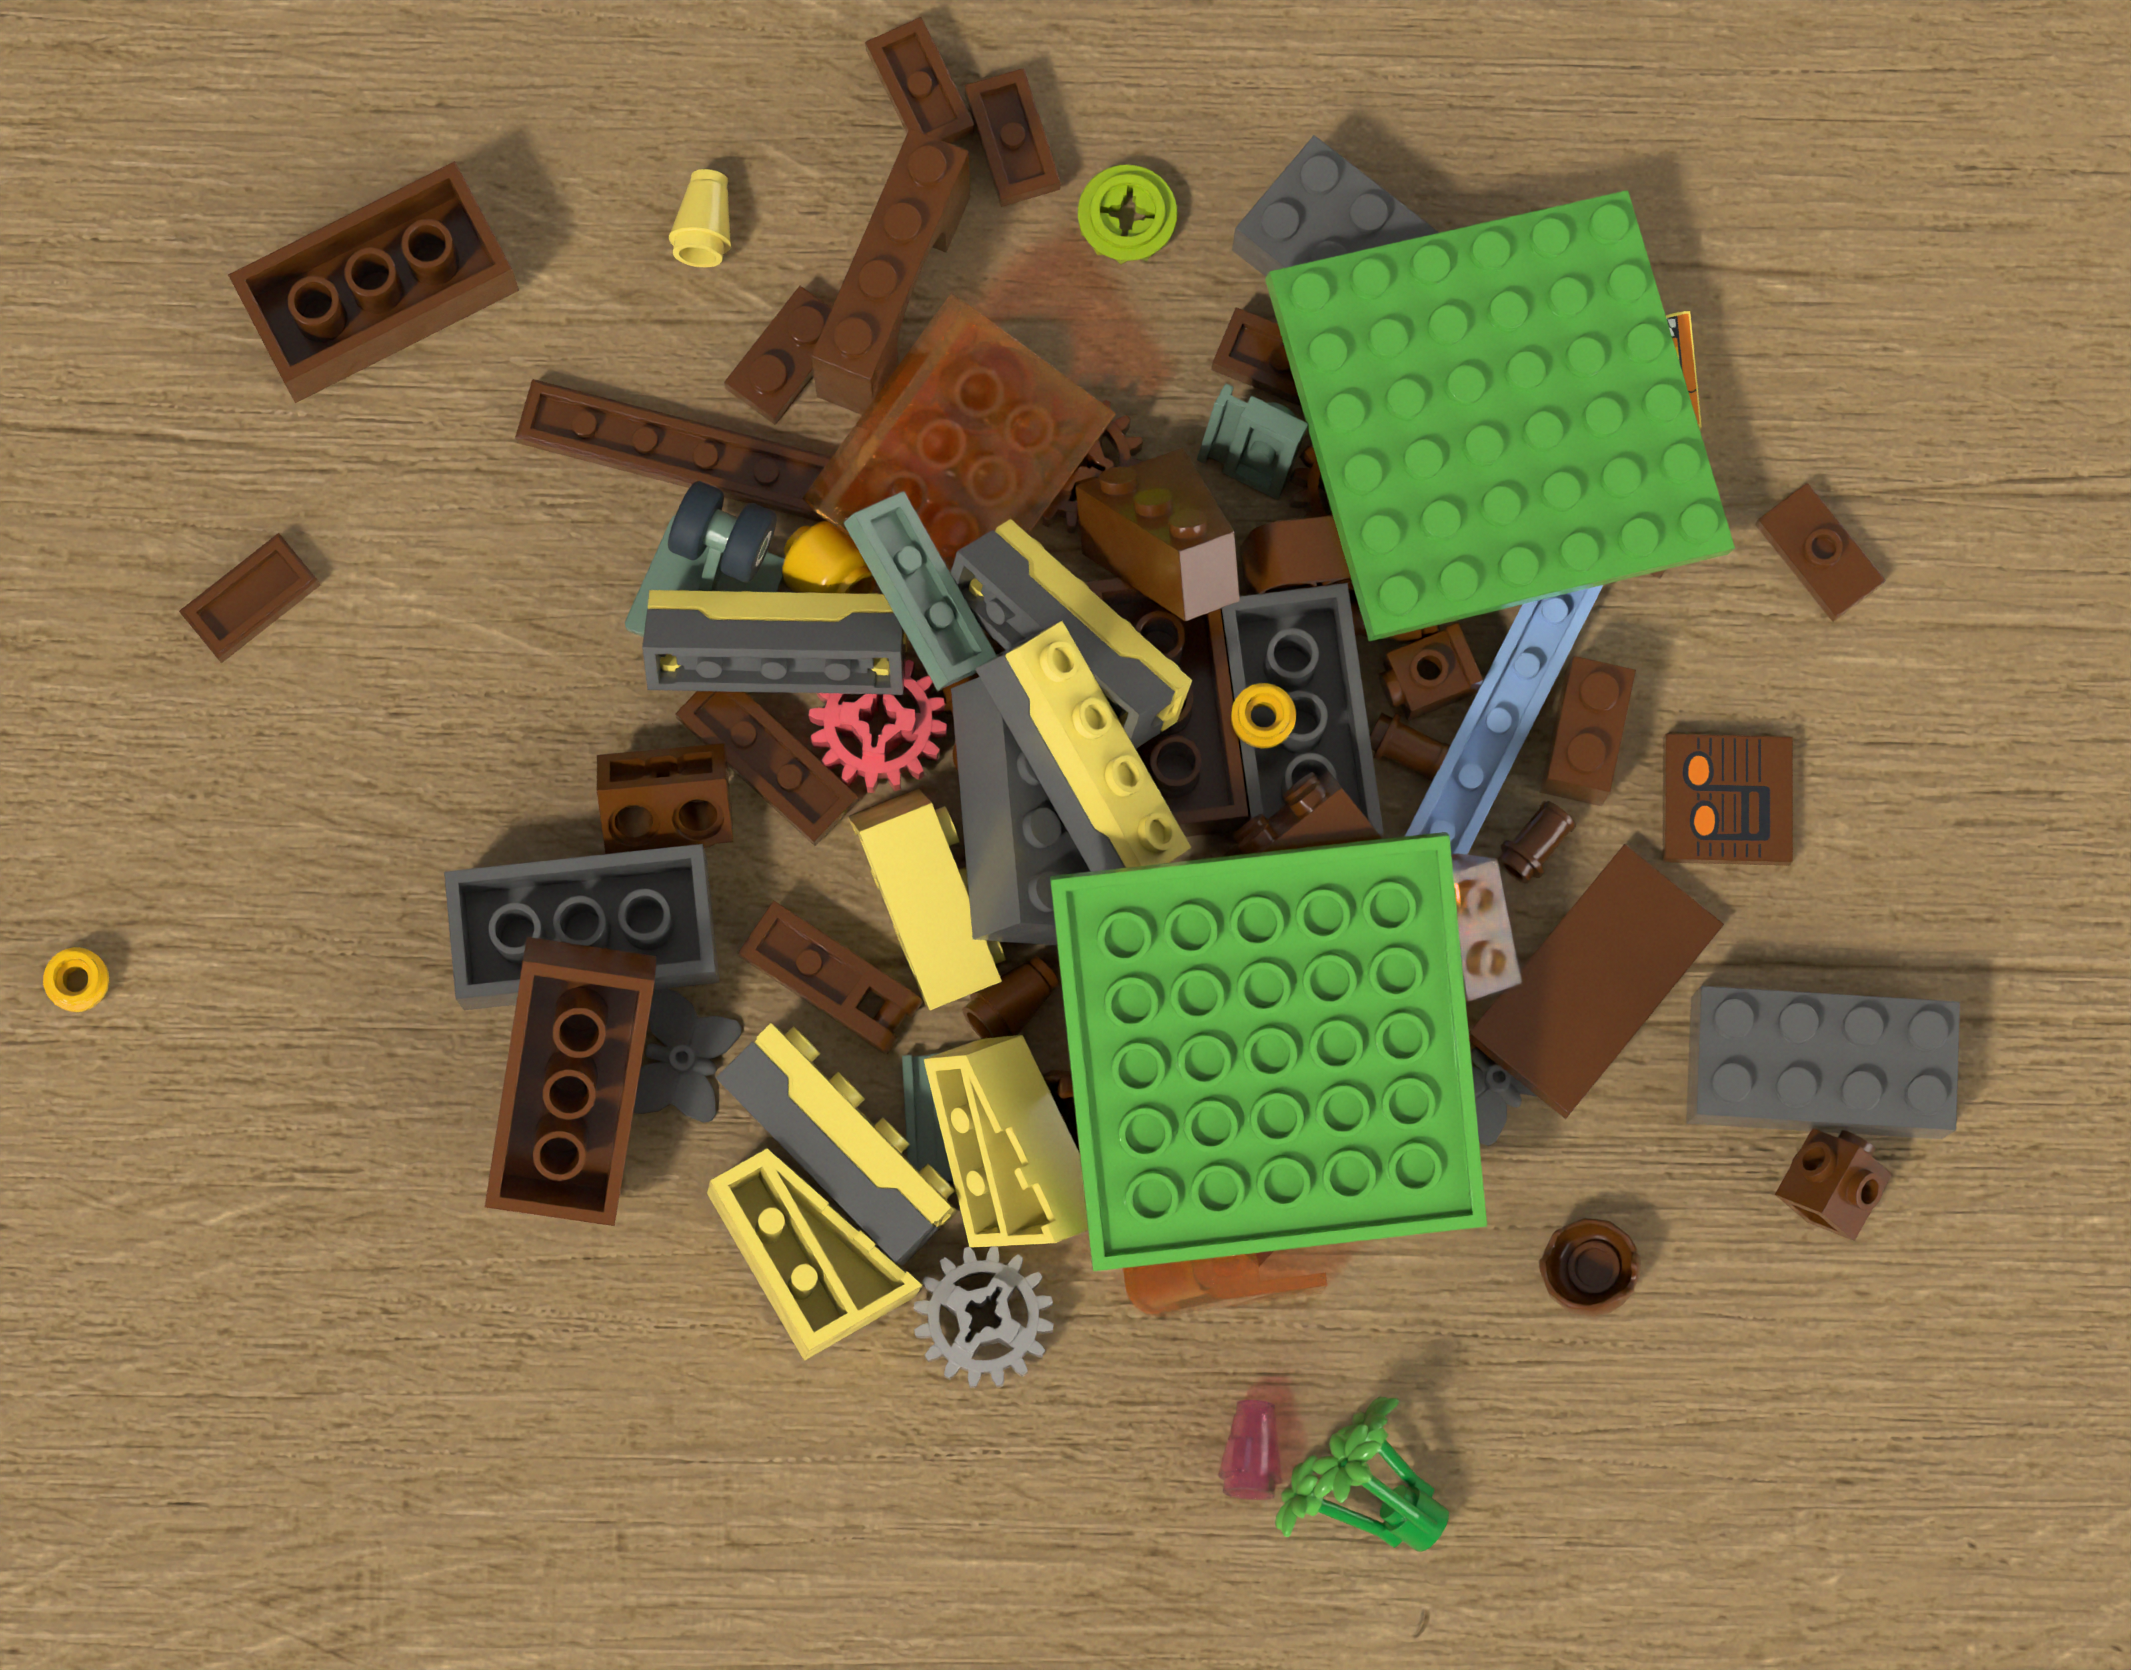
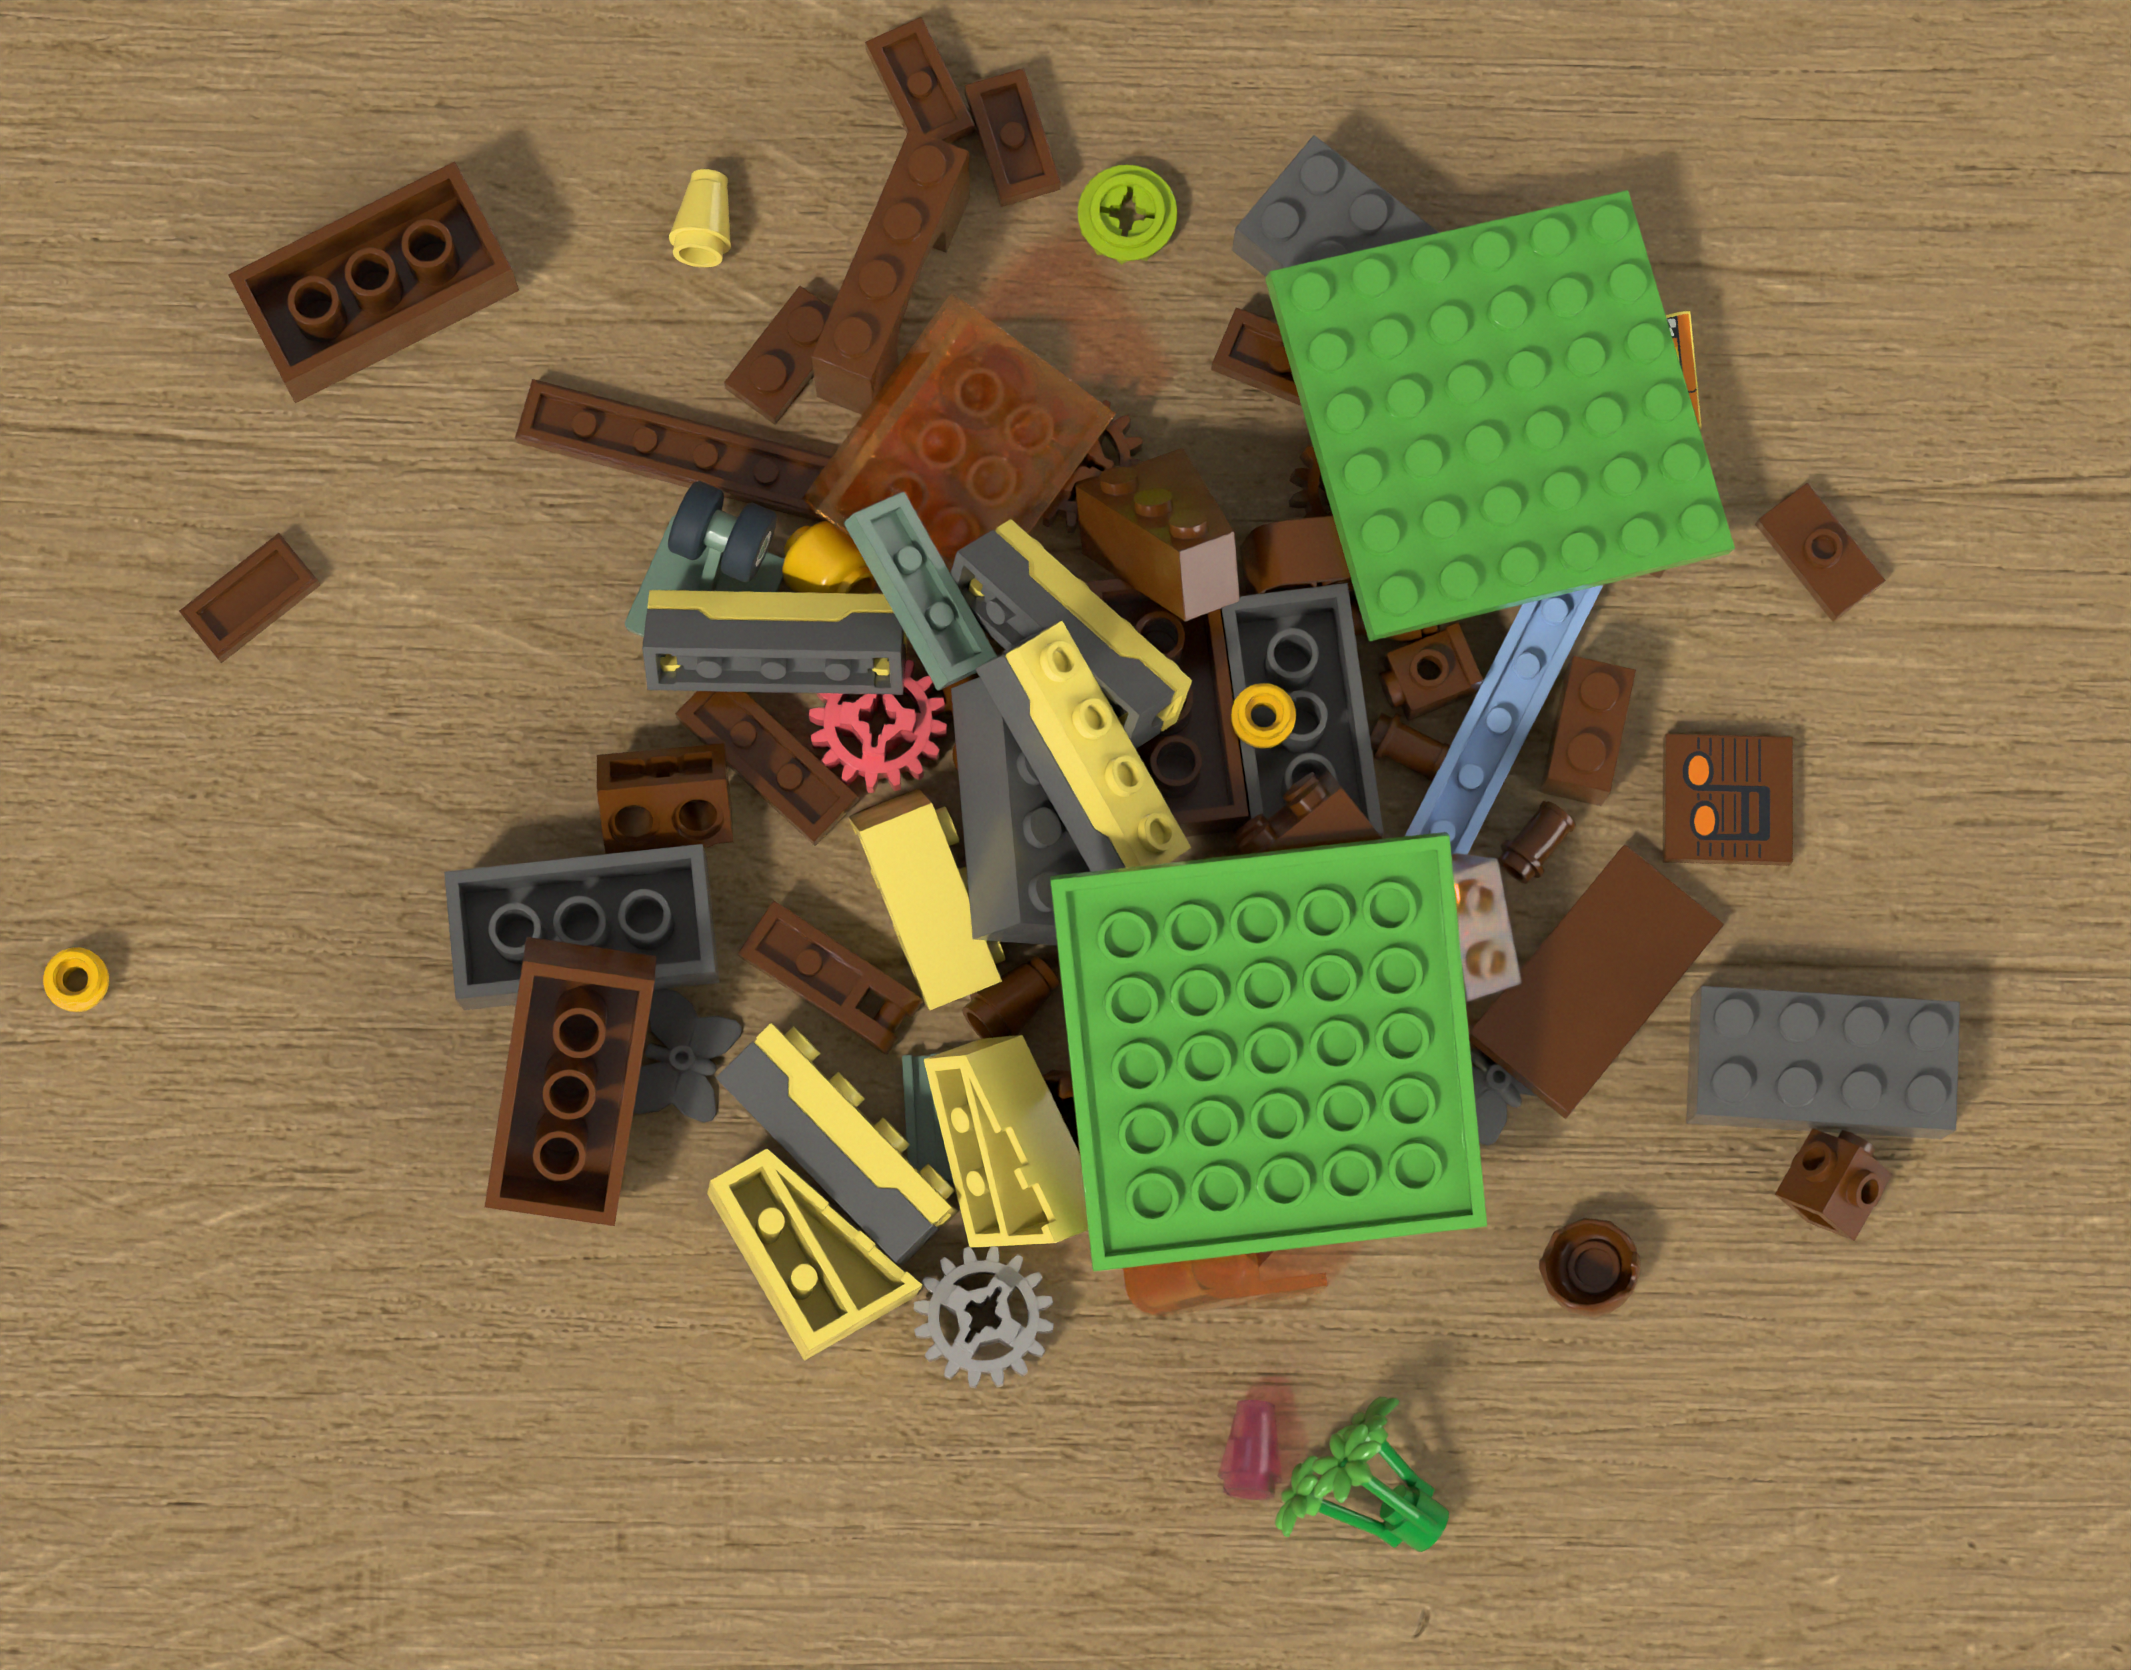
(1253, 441): sand green plate -> none

